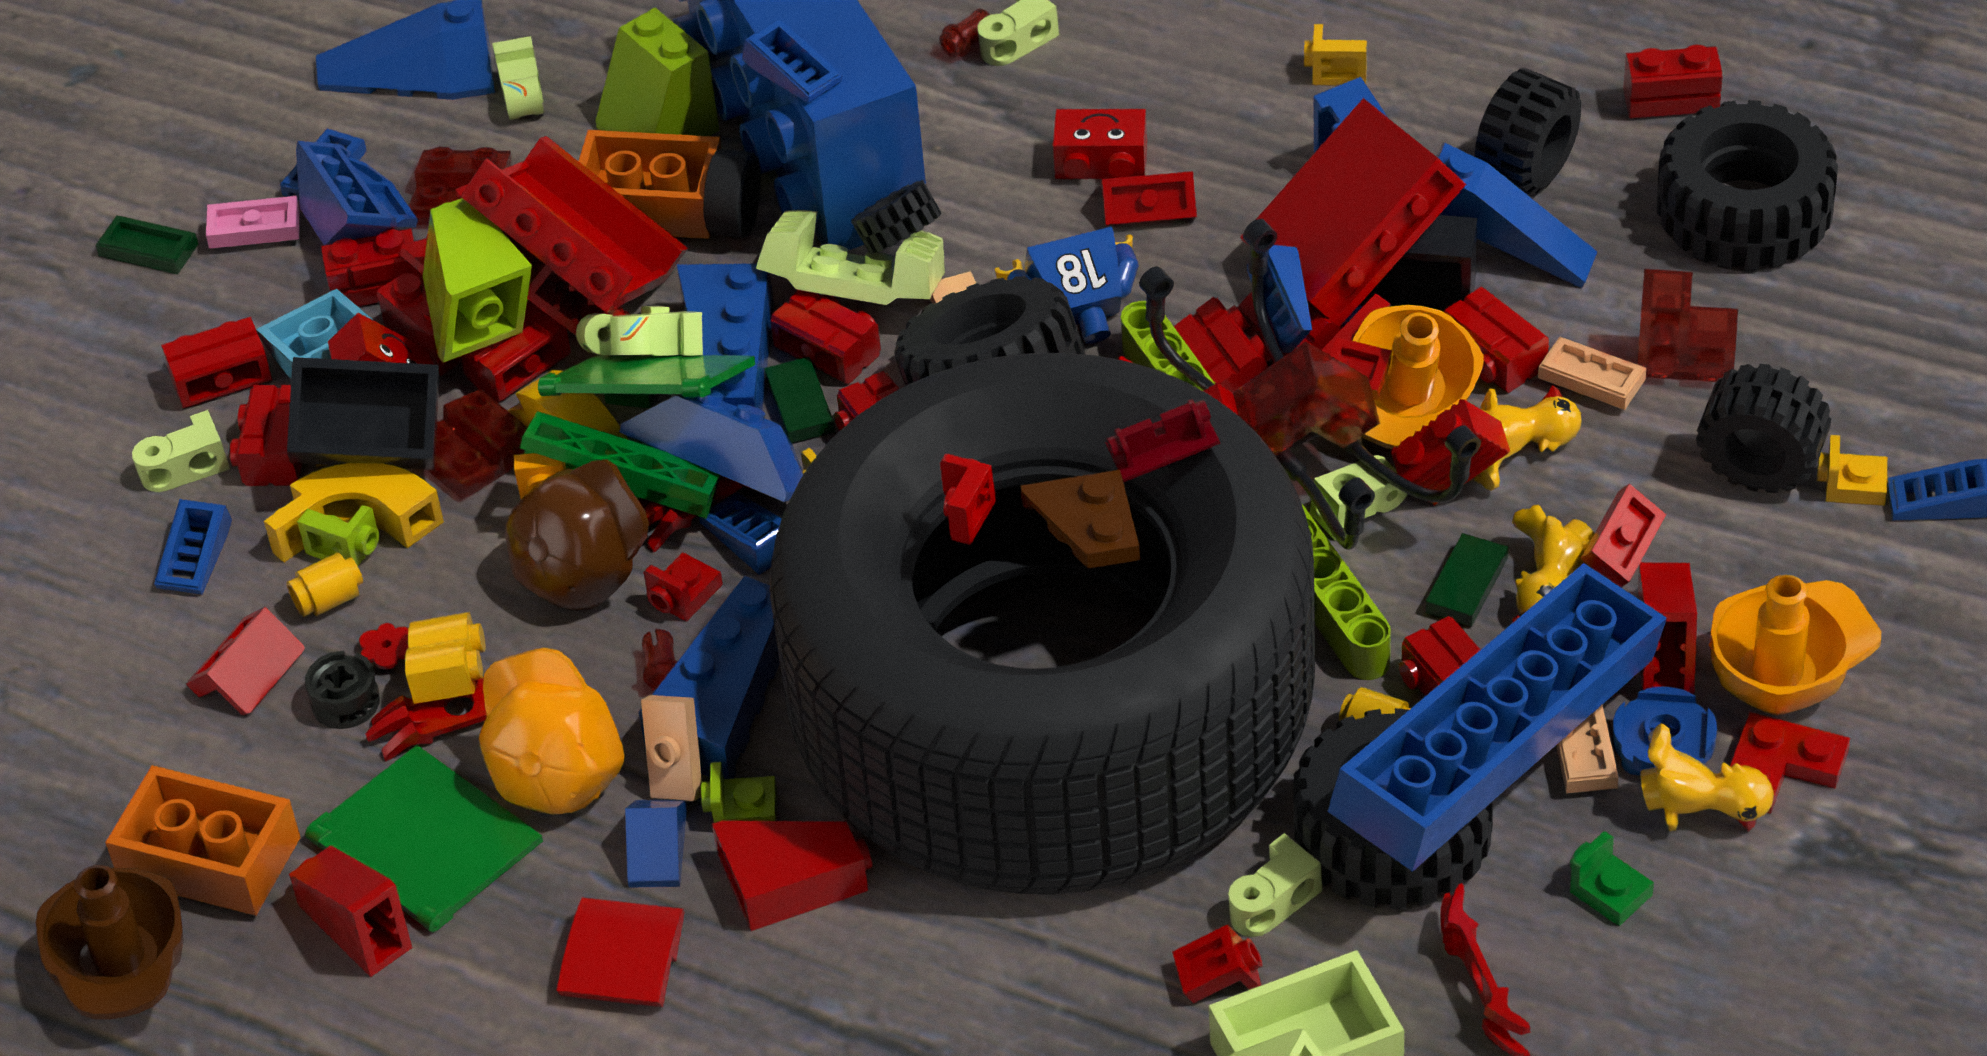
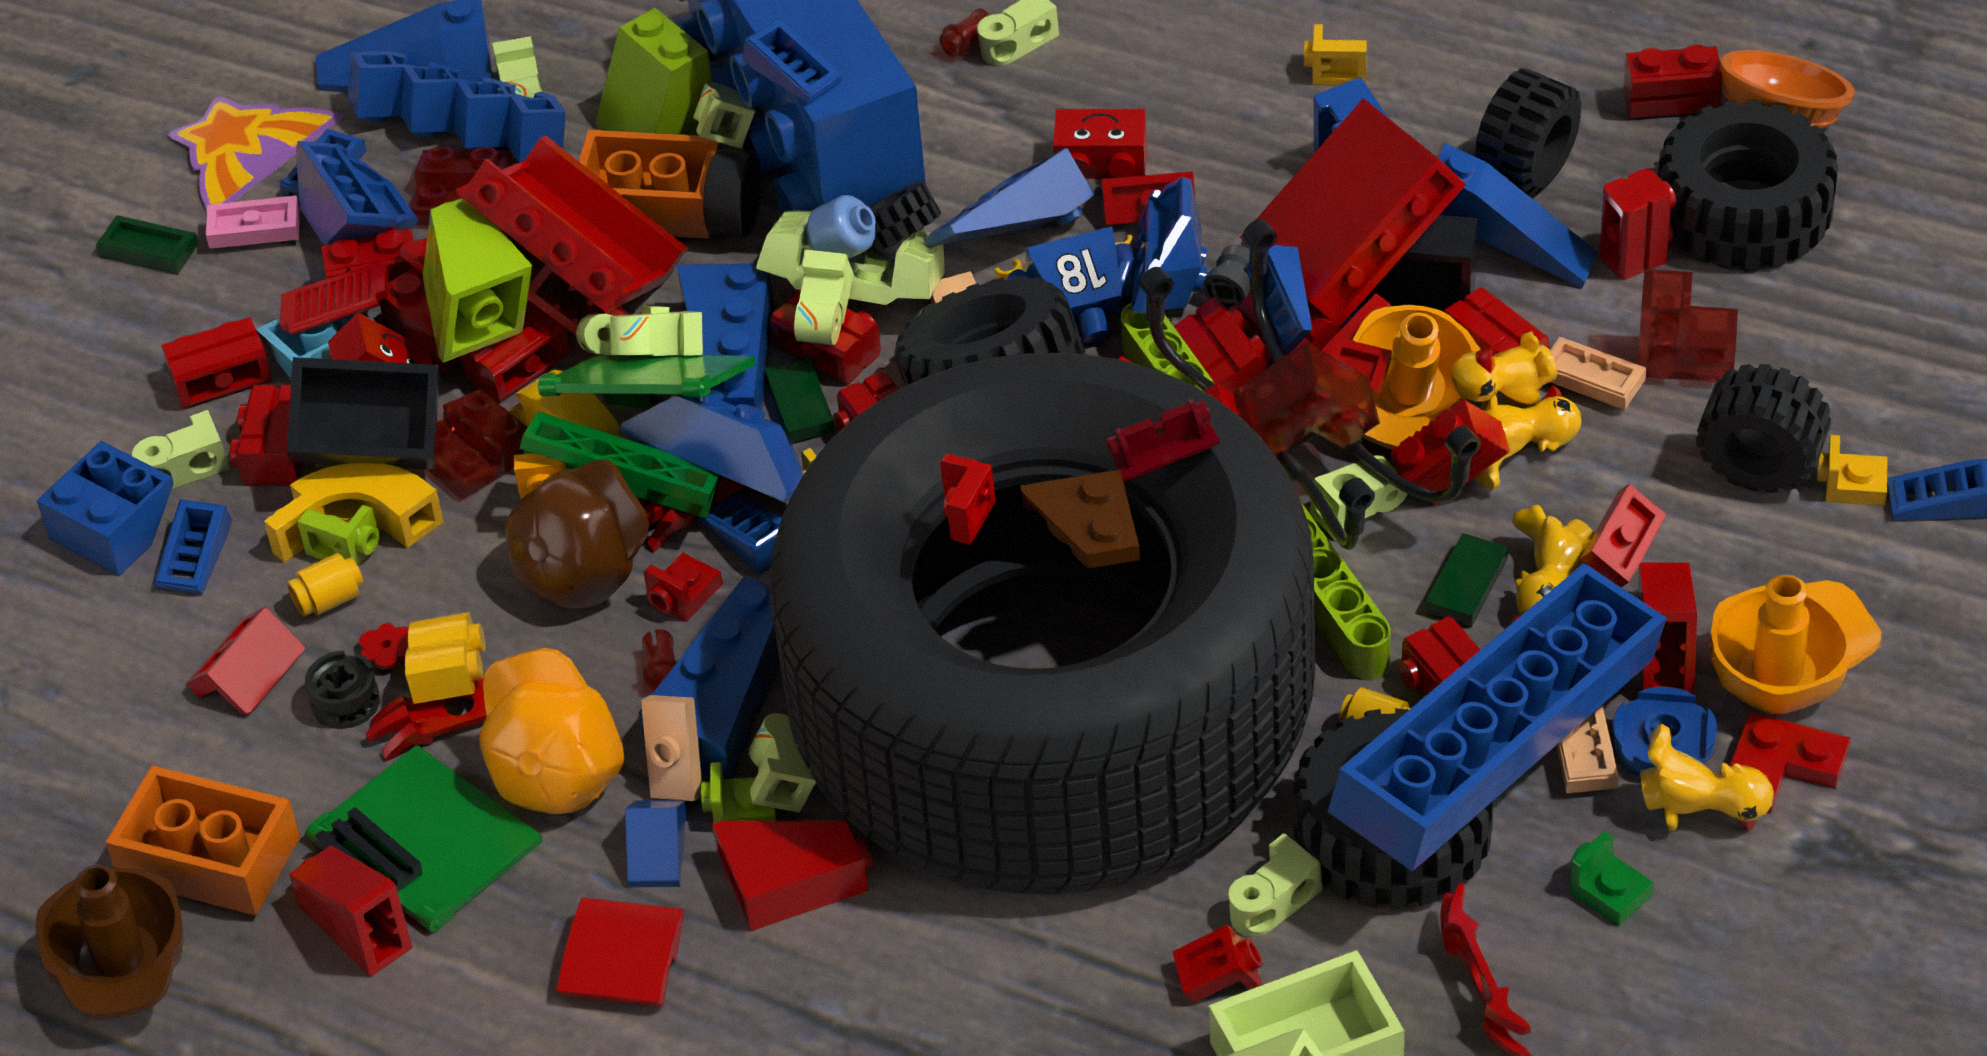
(106, 507): none -> blue slope
(245, 144): none -> sticker
(334, 298): none -> red window
(377, 837): none -> black tile
(439, 100): none -> blue brick
(722, 115): none -> yellowish green leg
(779, 767): none -> yellowish green leg
(823, 297): none -> yellowish green leg
(841, 227): none -> medium blue head
(1021, 202): none -> wedge
(1171, 239): none -> blue wedge
(1230, 277): none -> dark grey wheel
(1514, 373): none -> yellow animal
(1636, 223): none -> red brick
(1786, 82): none -> orange hat

